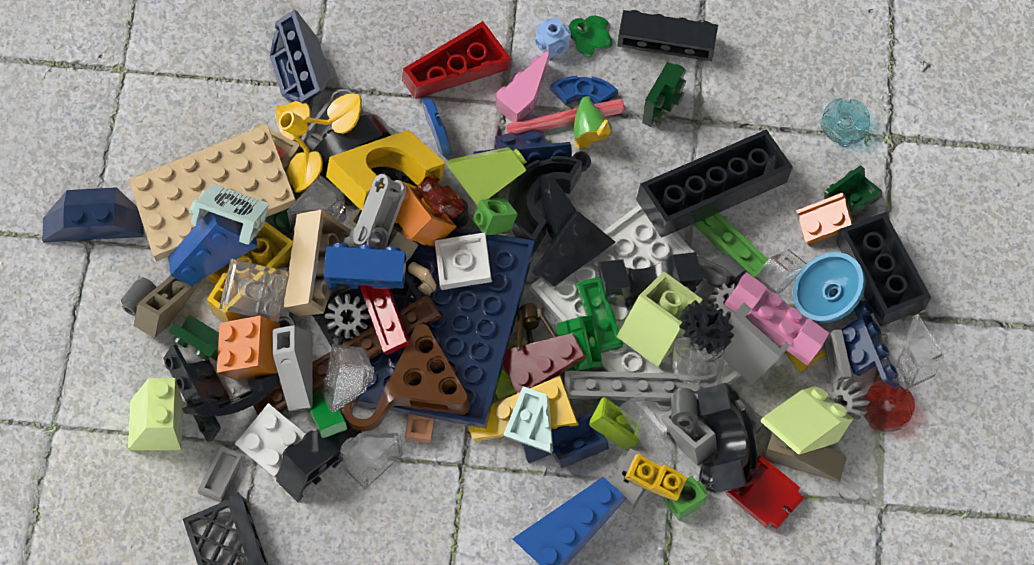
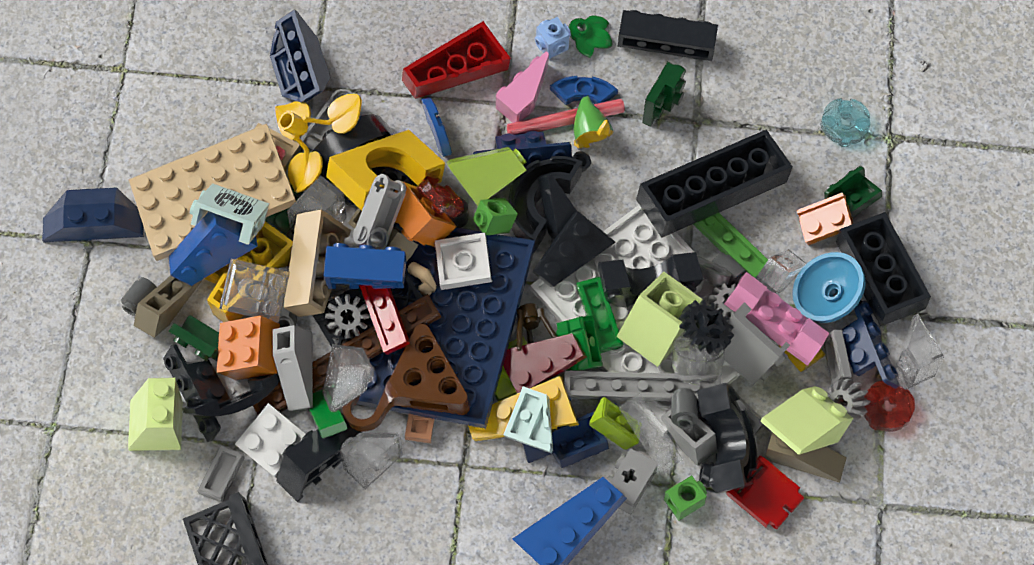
(656, 478): yellow slope -> none

